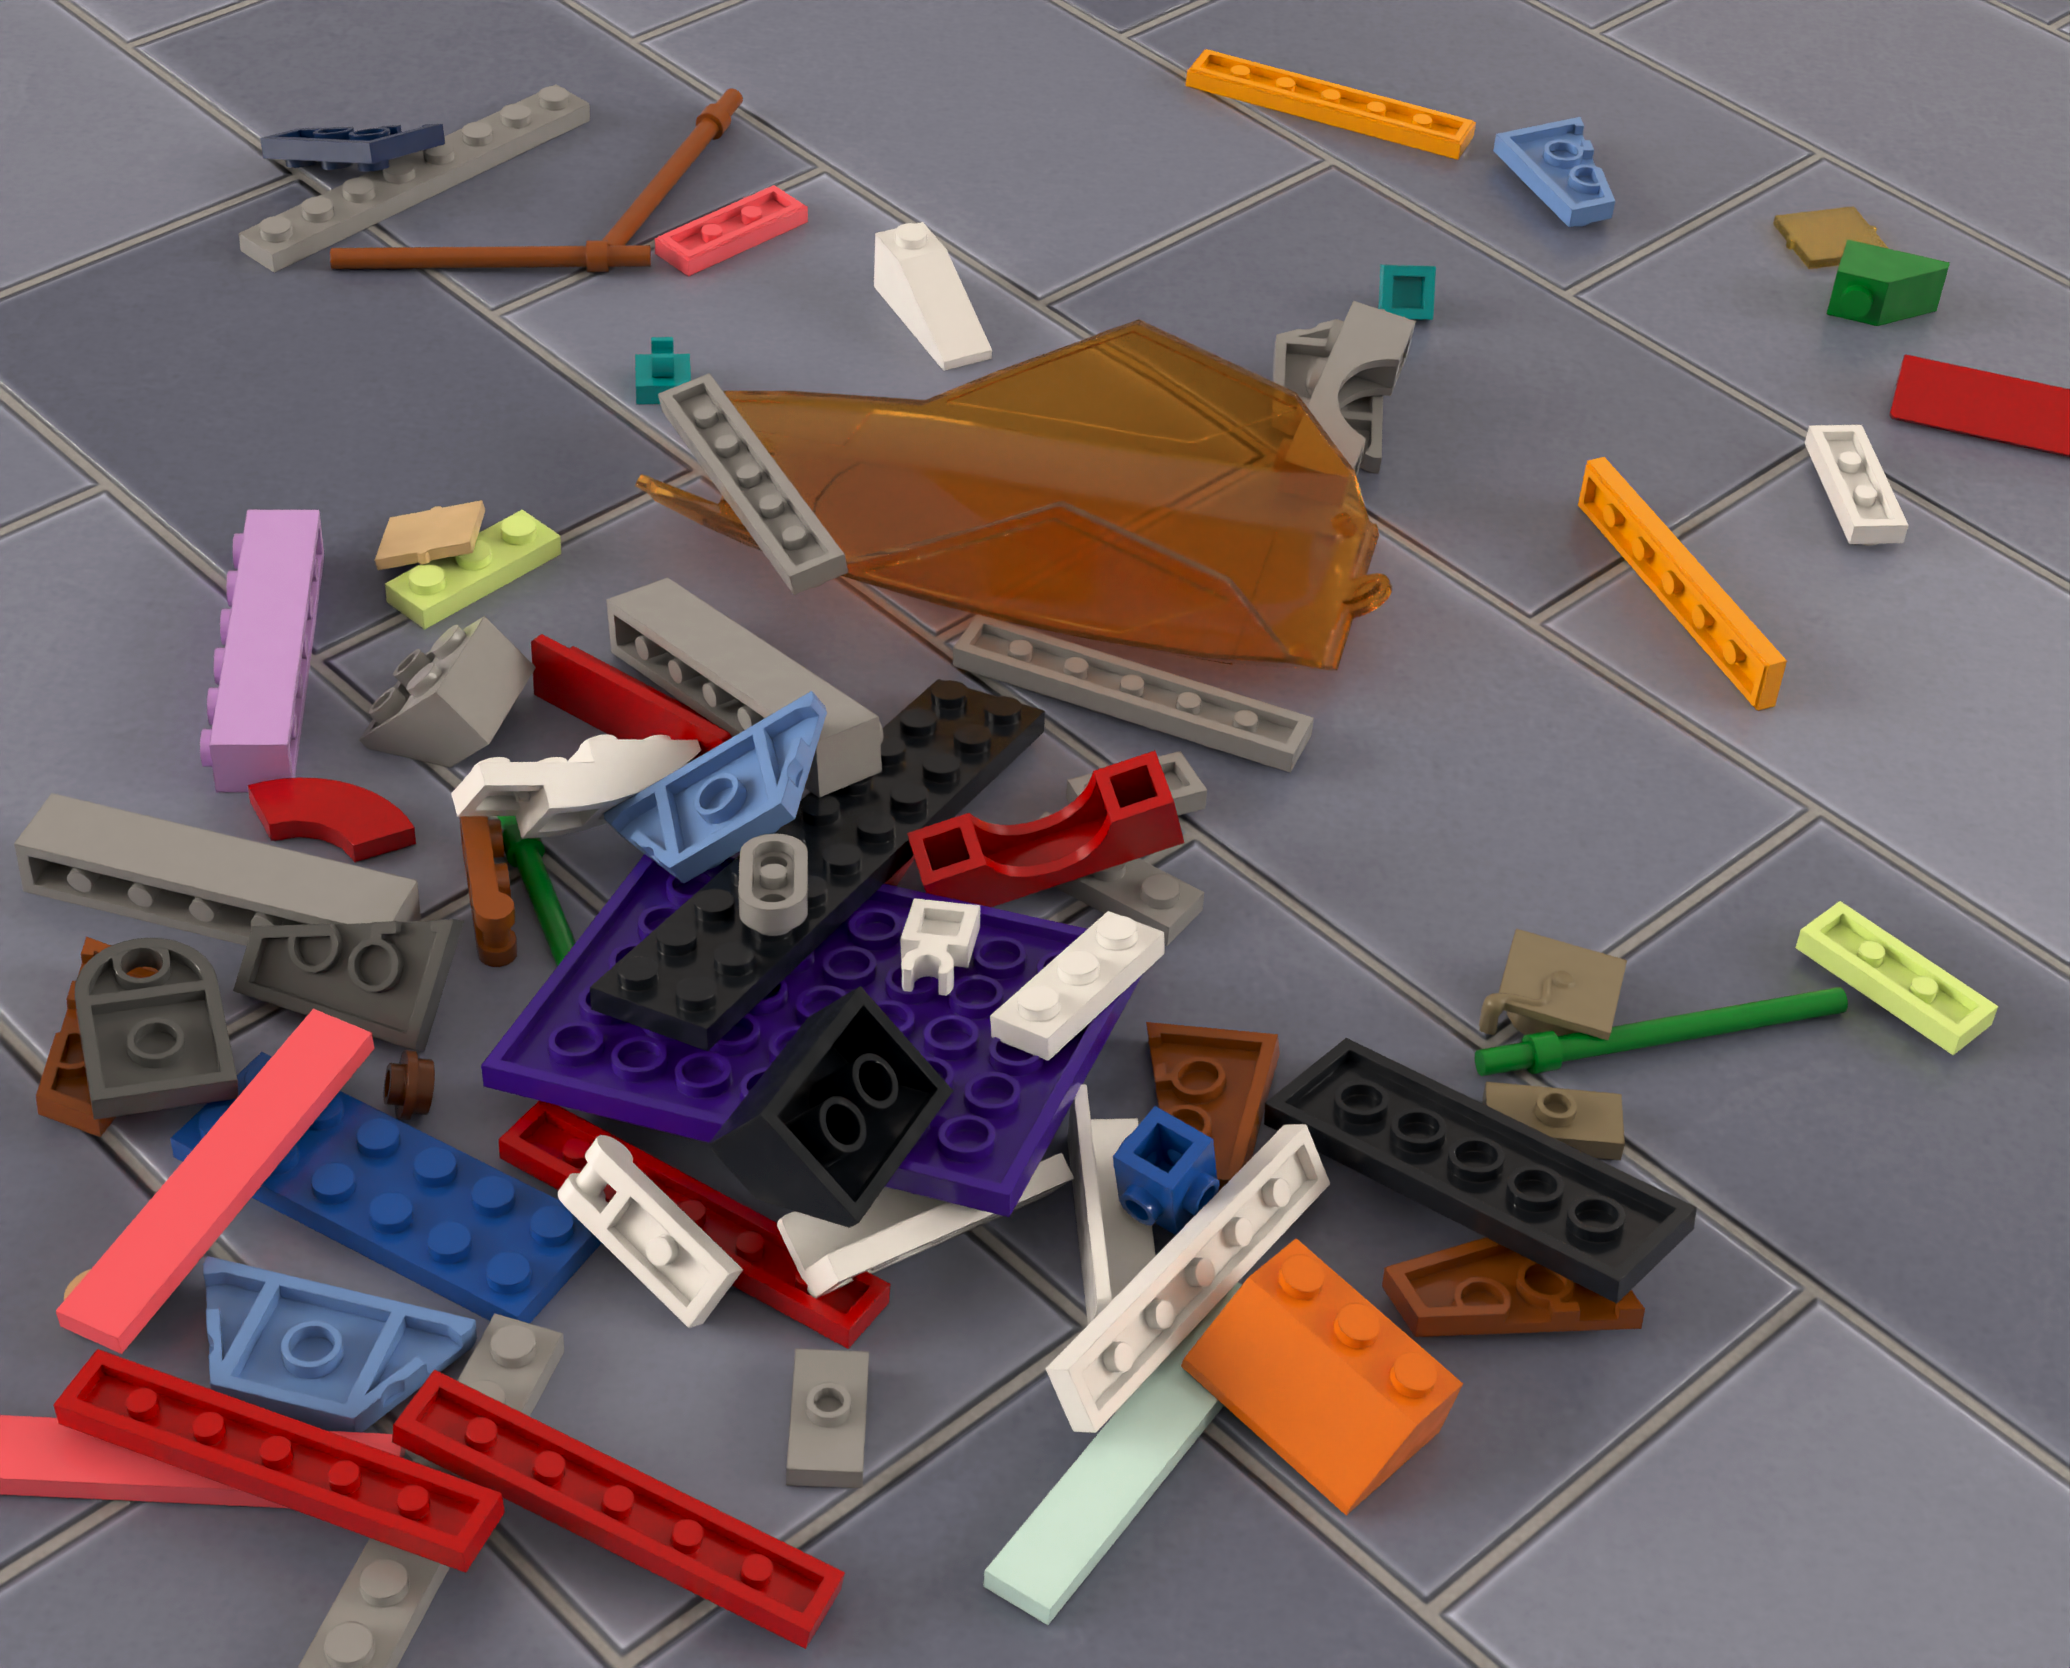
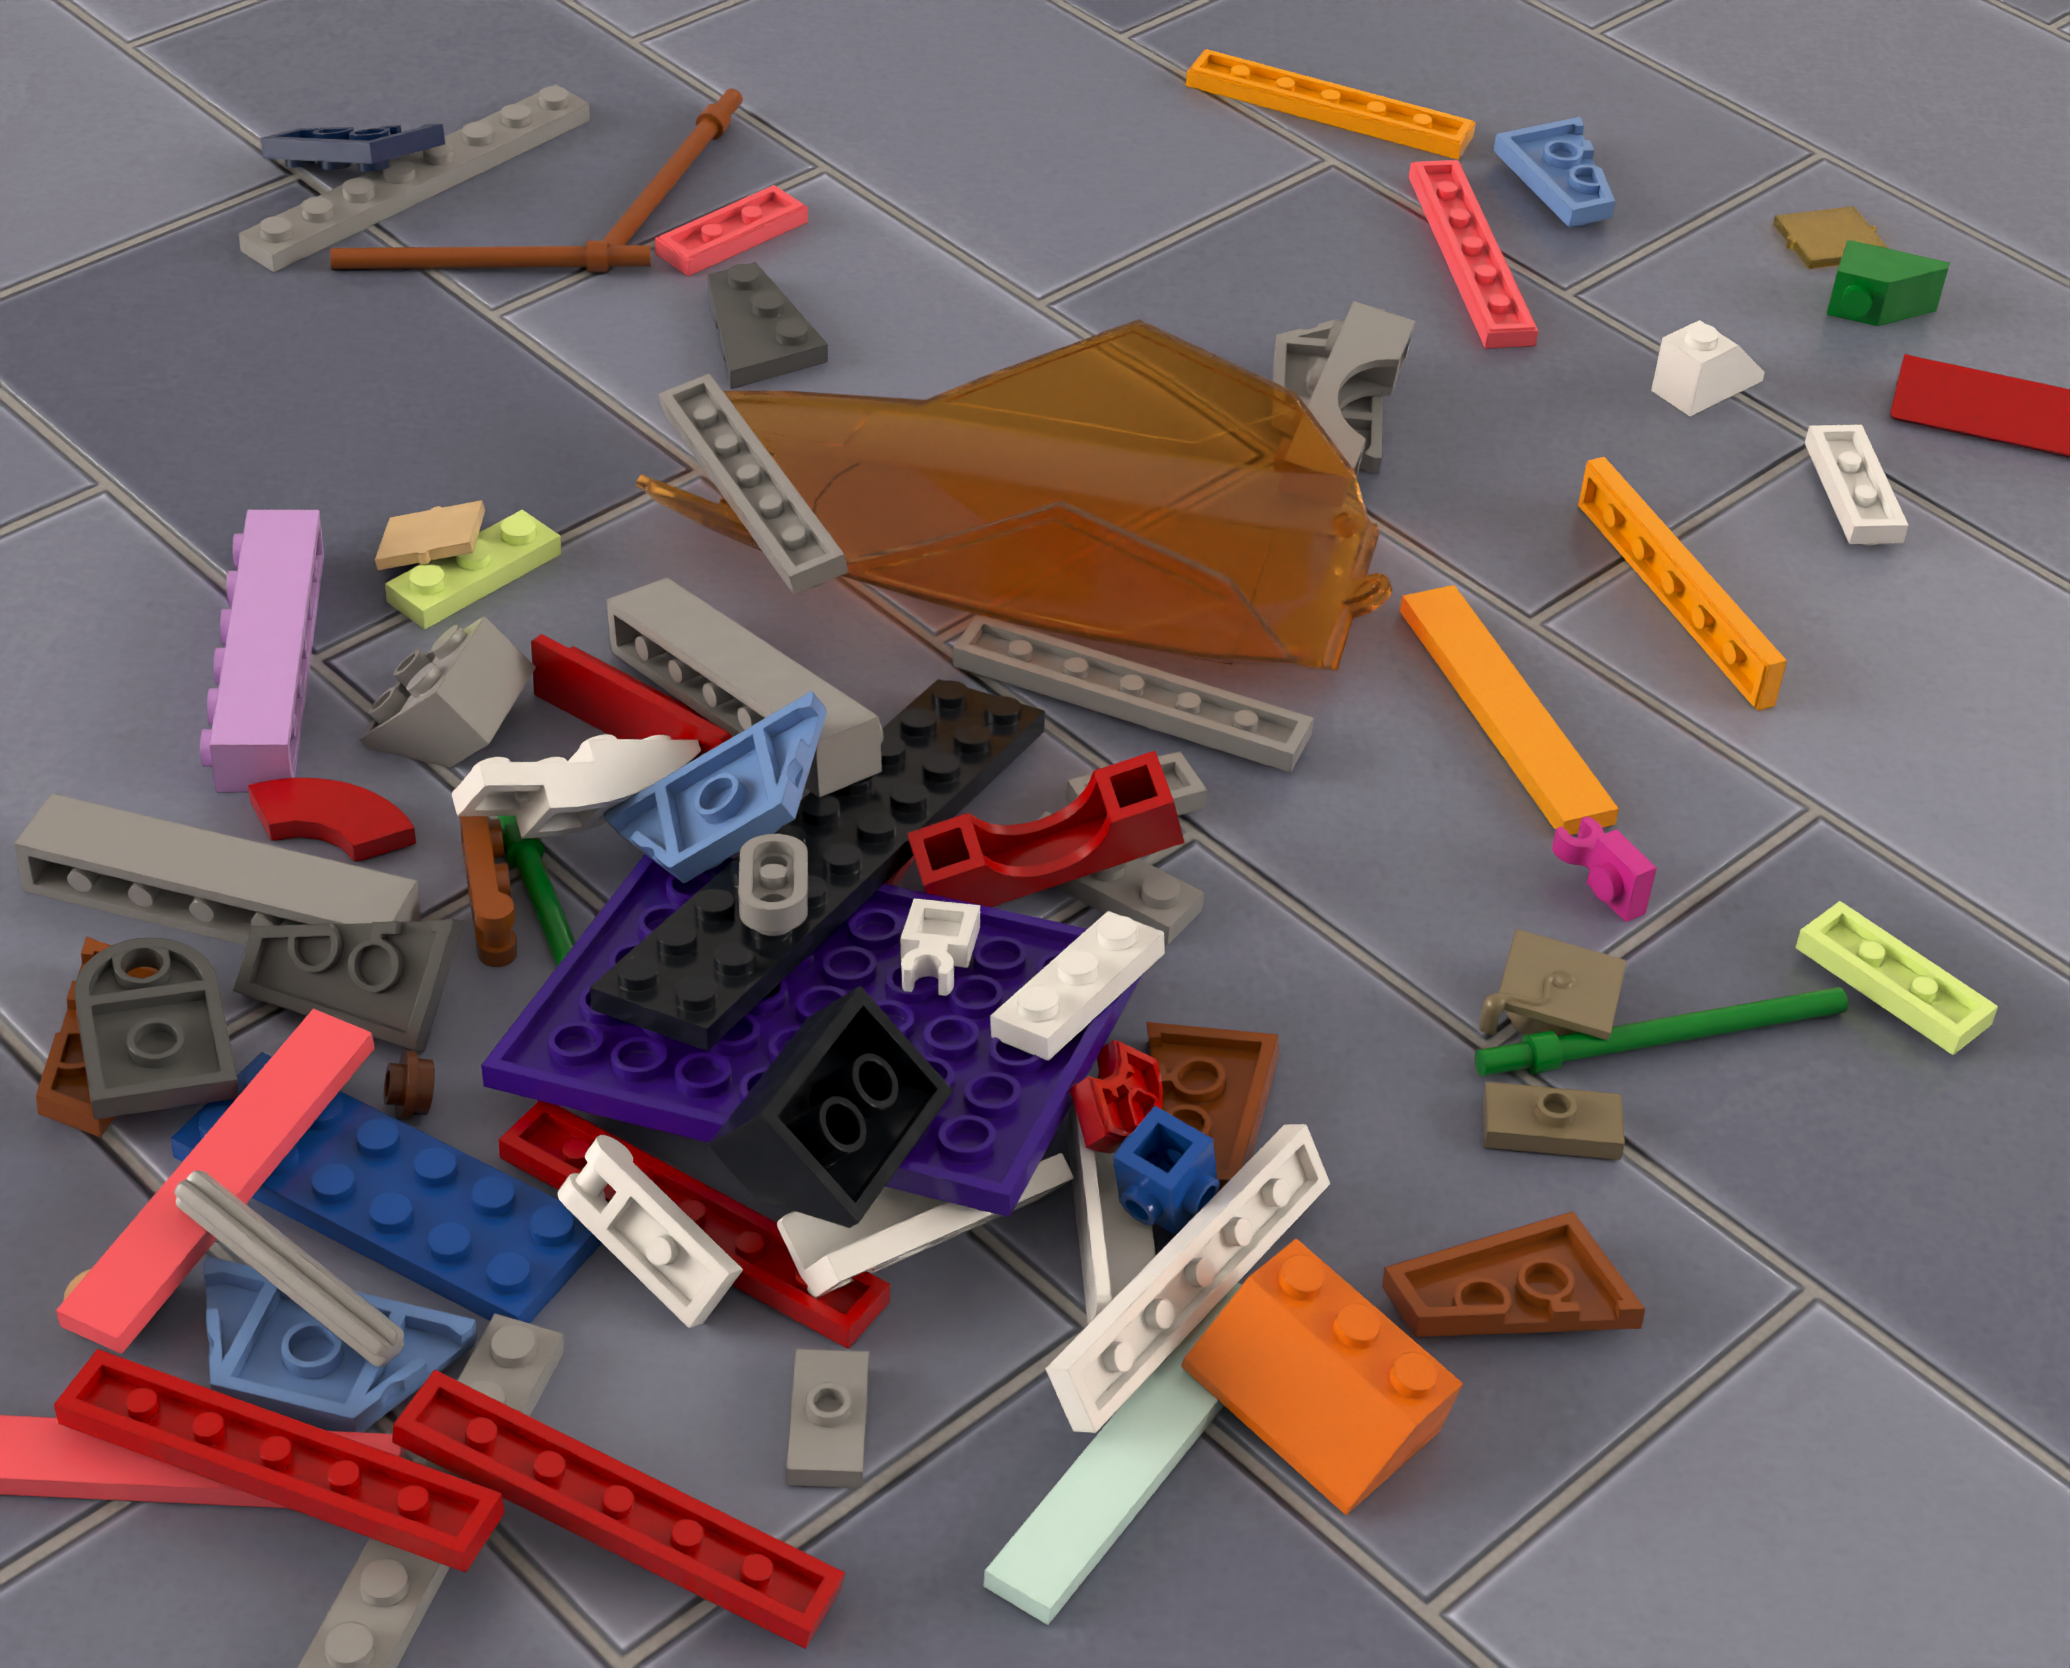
(290, 1268): none -> light grey axle
(660, 370): teal tile -> none
(760, 327): none -> dark grey wing
(928, 296): white slope -> none
(1118, 1098): none -> red tile
(1407, 290): teal tile -> none
(1473, 255): none -> coral tile
(1484, 1169): black plate -> none
(1507, 709): none -> light orange tile
(1616, 867): none -> dark pink plate
(1702, 368): none -> white slope

